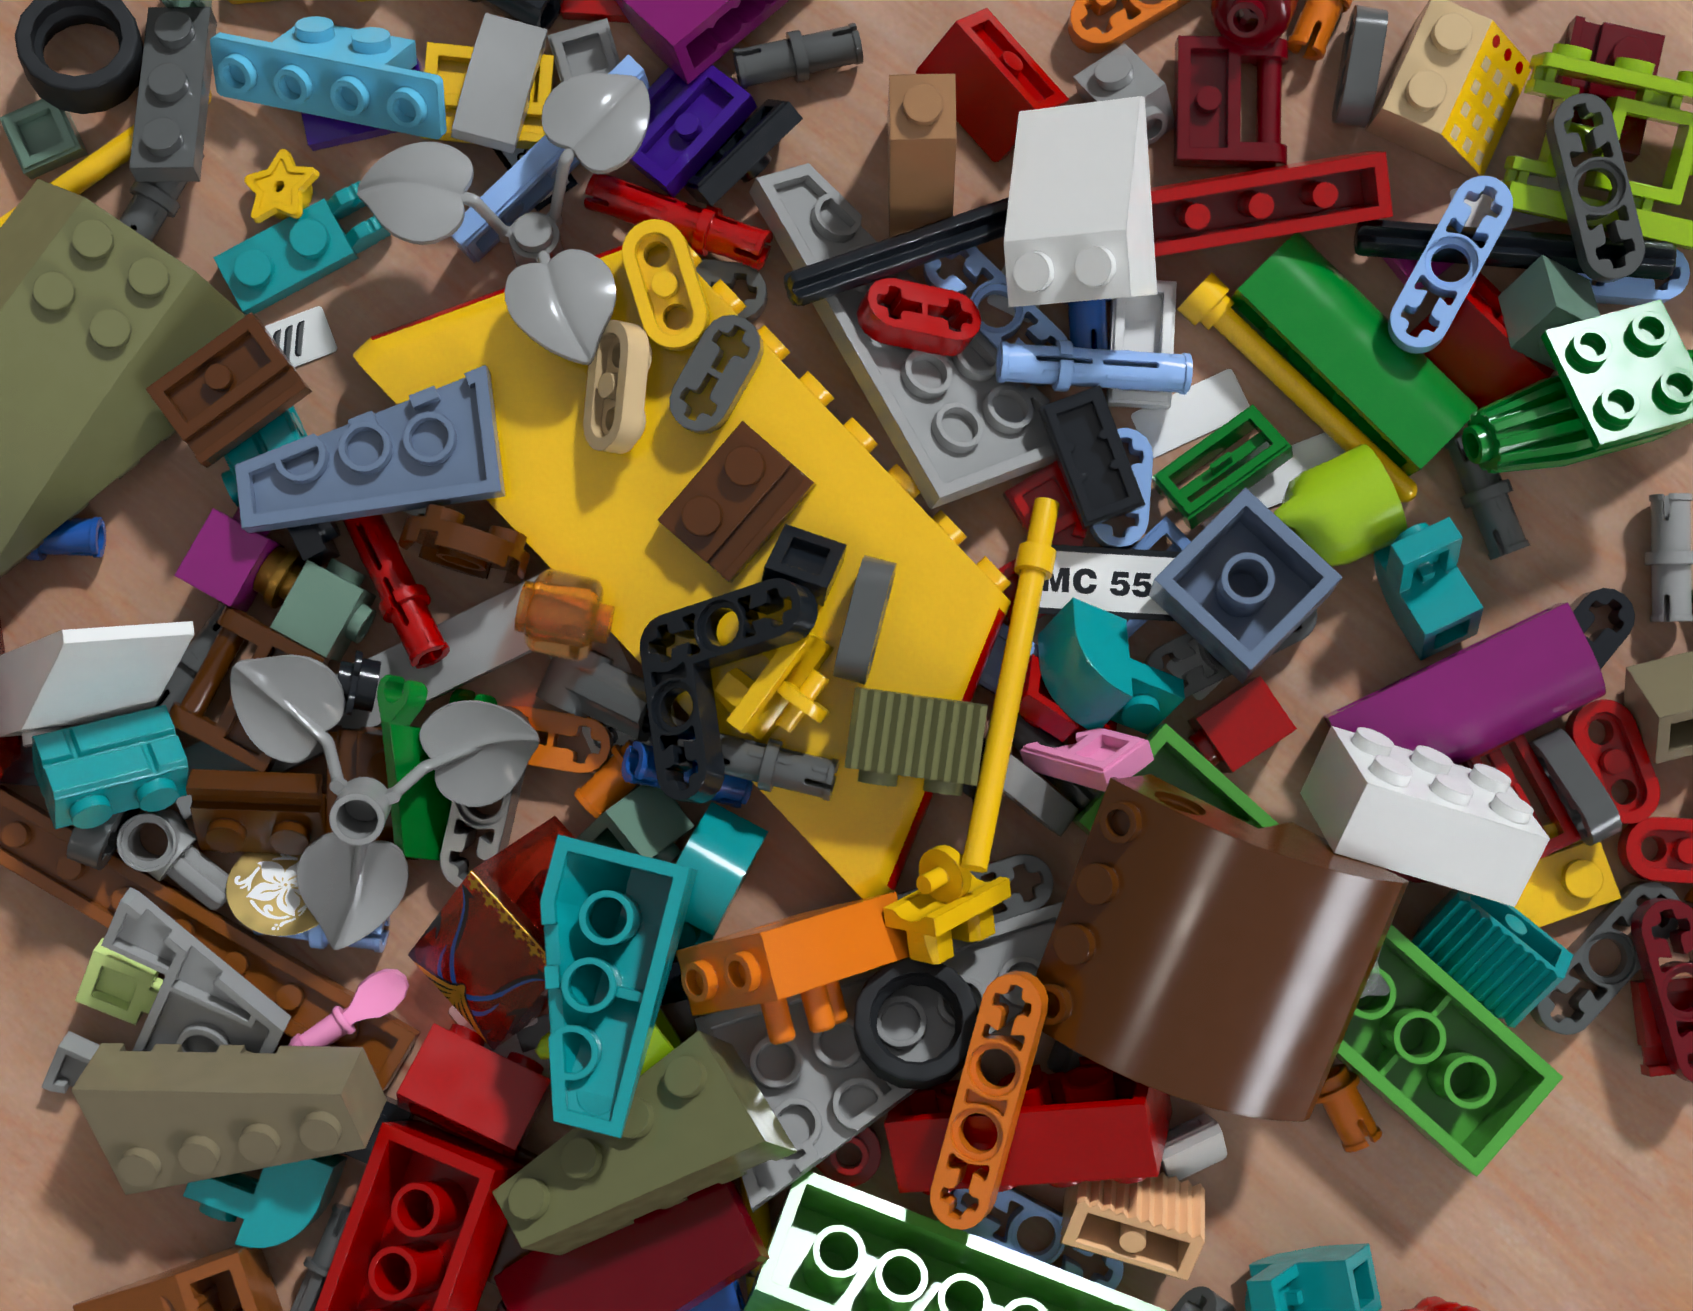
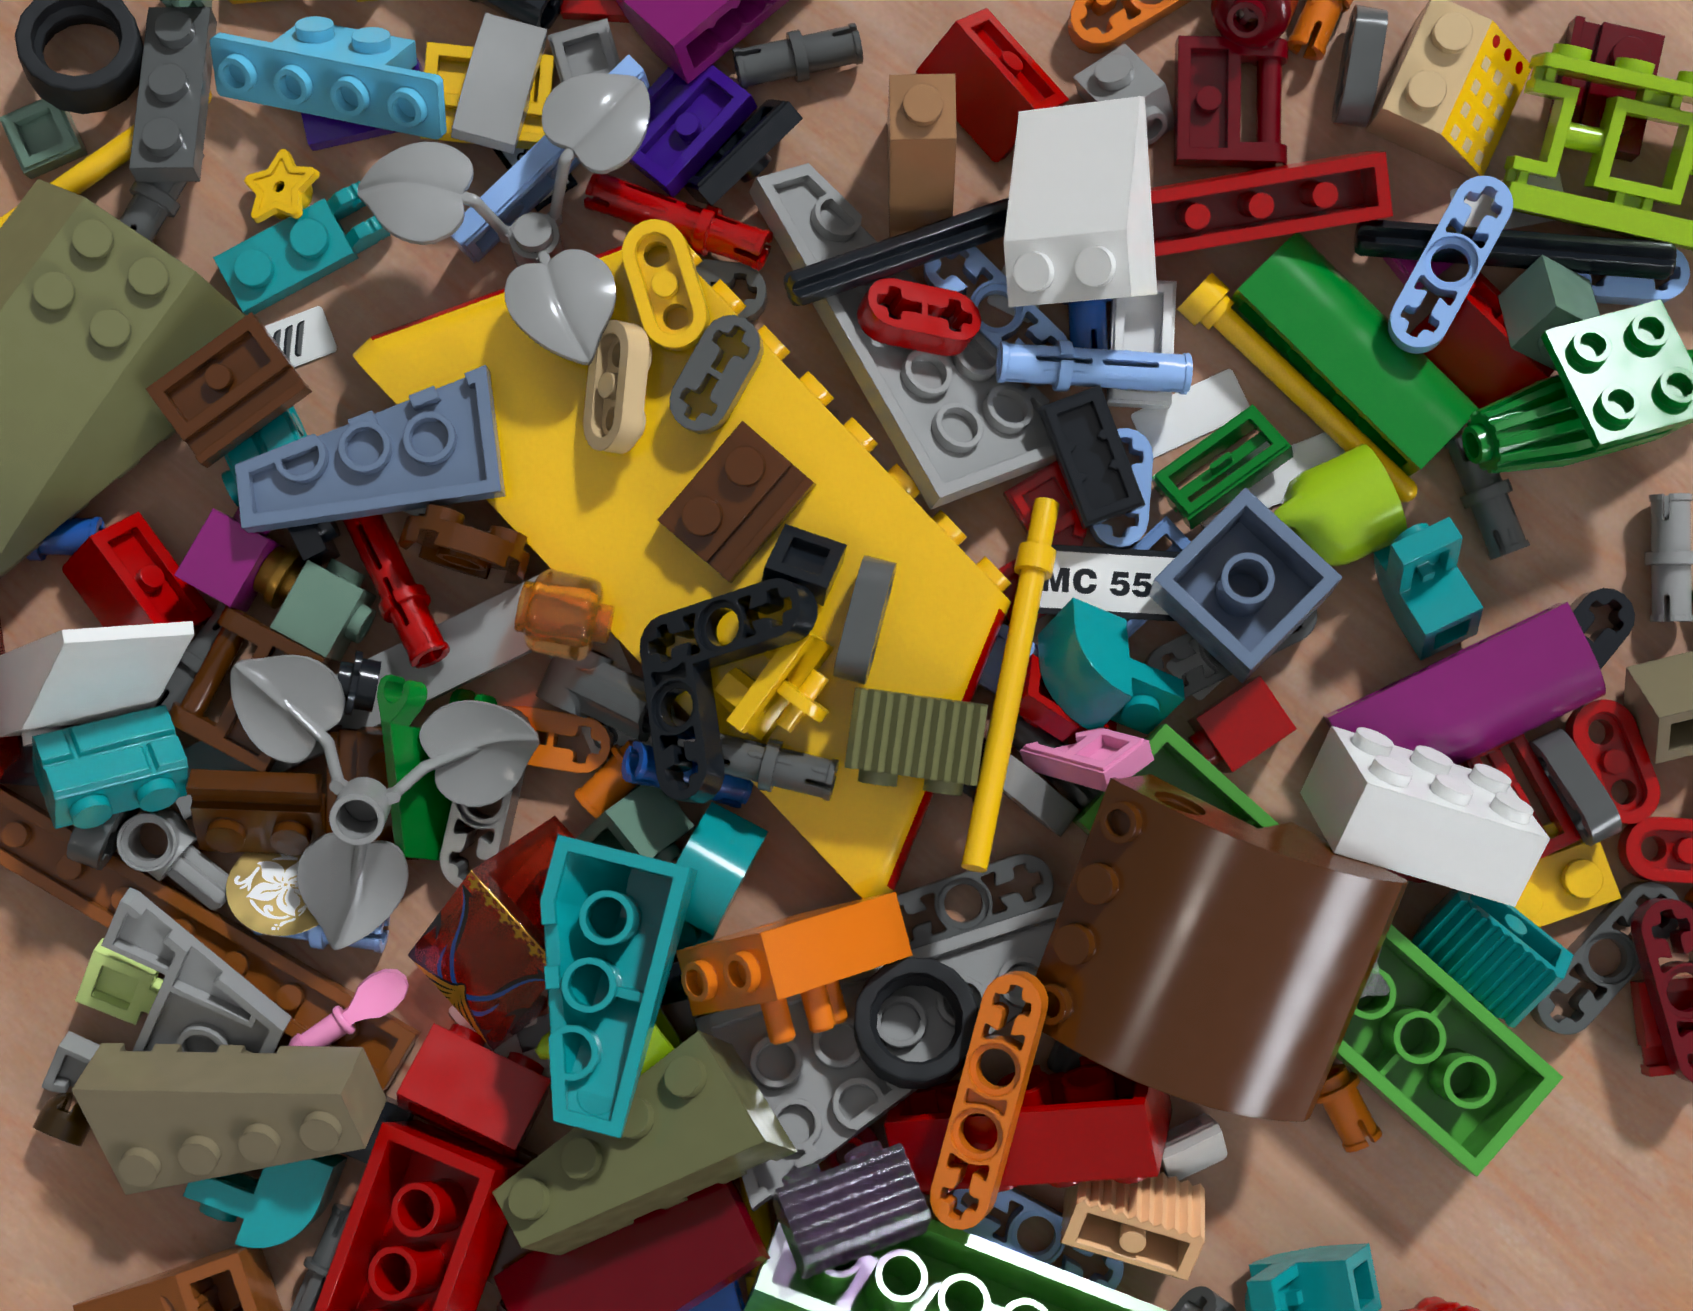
(61, 1123): none -> dark brown hinge
(131, 579): none -> red panel
(850, 1208): none -> clear purple brick
(945, 906): yellow hips -> none
(1568, 146): dark grey beam -> none

